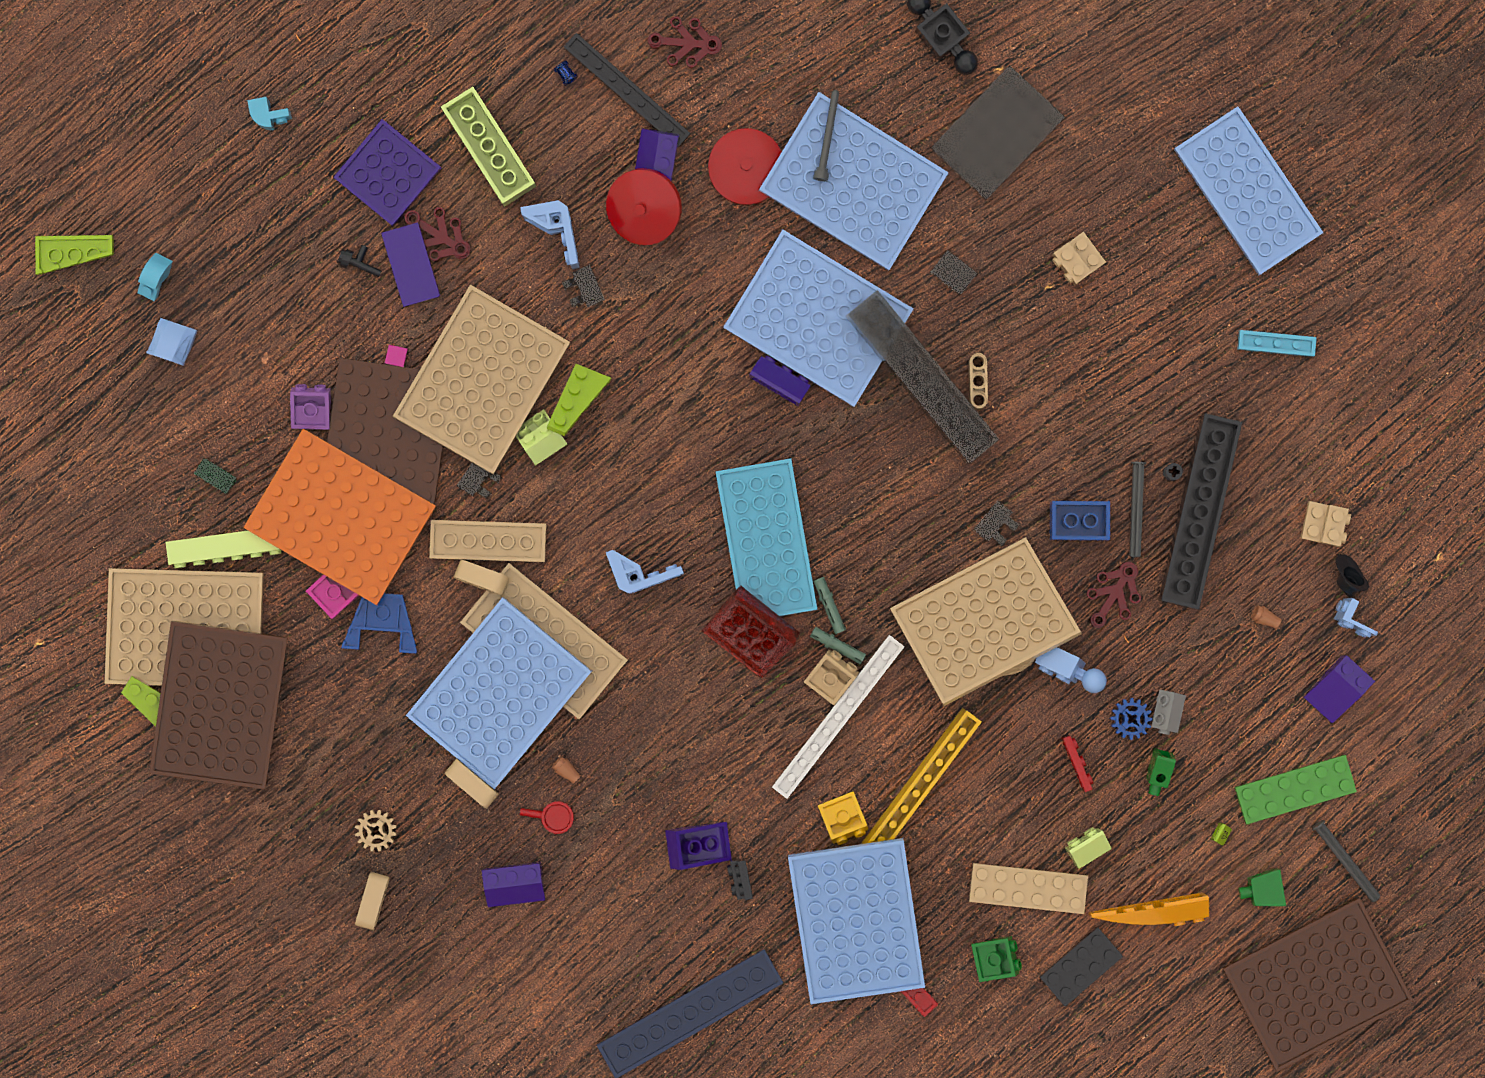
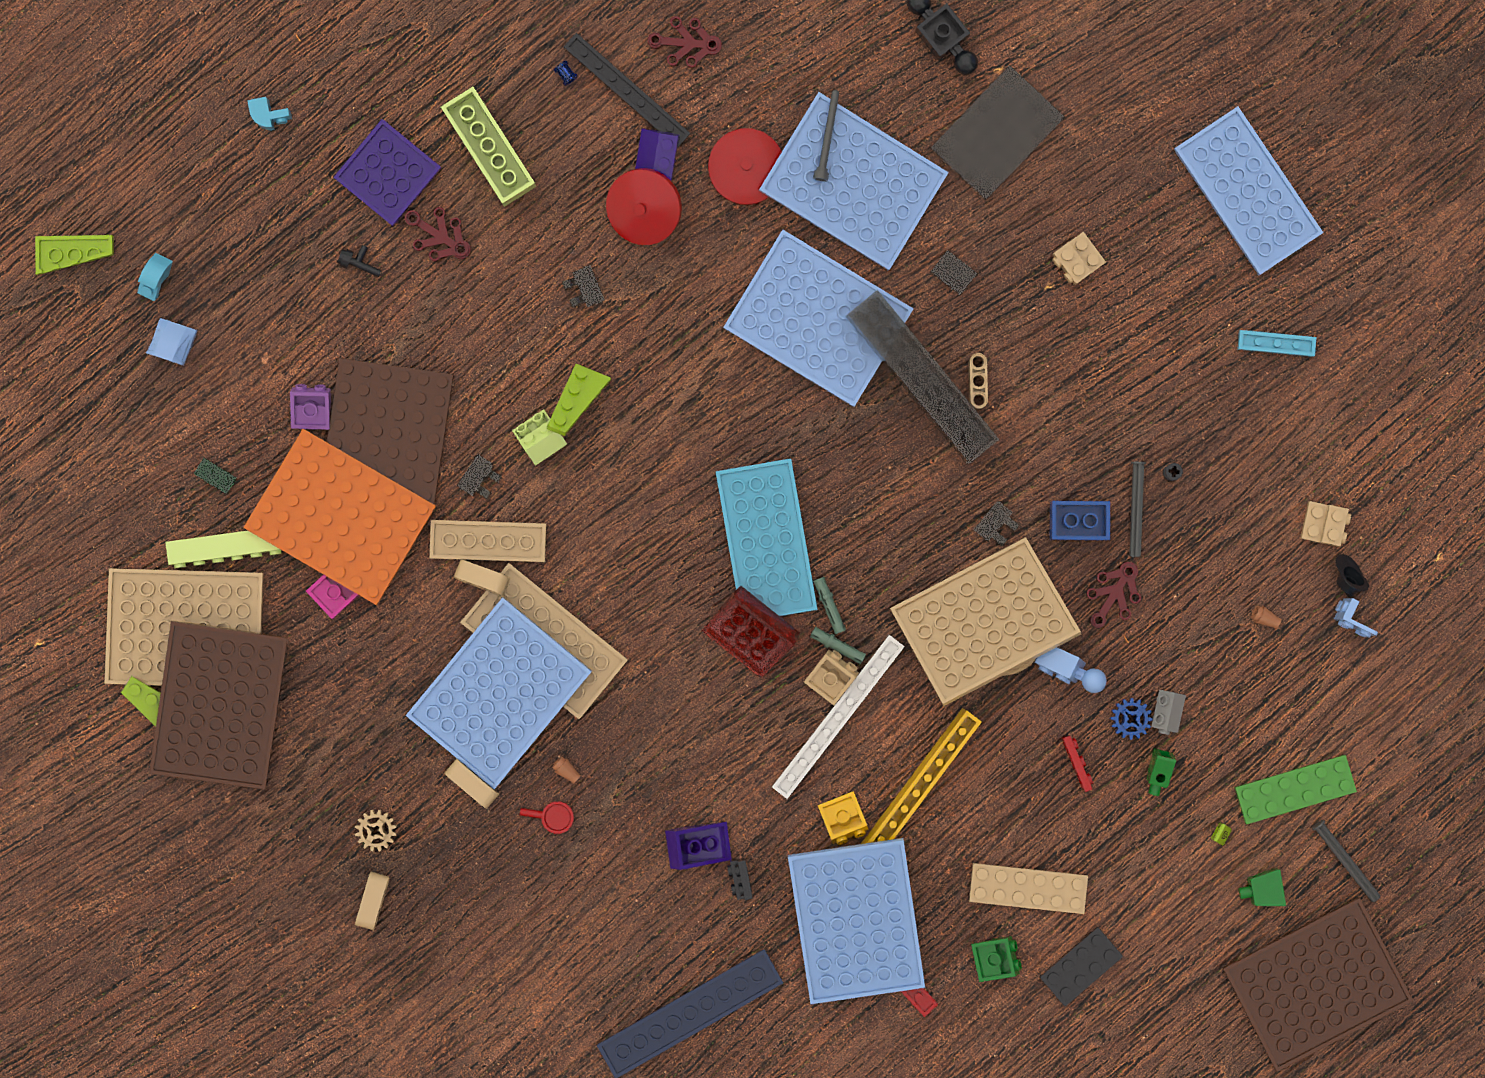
(386, 616): blue wing -> none
(396, 356): dark pink tile -> none
(410, 264): dark purple tile -> none
(481, 379): tan plate -> none
(513, 884): dark purple slope -> none
(543, 217): light blue bracket -> none
(624, 568): light blue bracket -> none
(780, 380): dark purple slope -> none
(1088, 847): yellowish green slope -> none
(1161, 911): light orange wedge -> none
(1200, 511): black brick -> none
(1339, 688): dark purple slope -> none

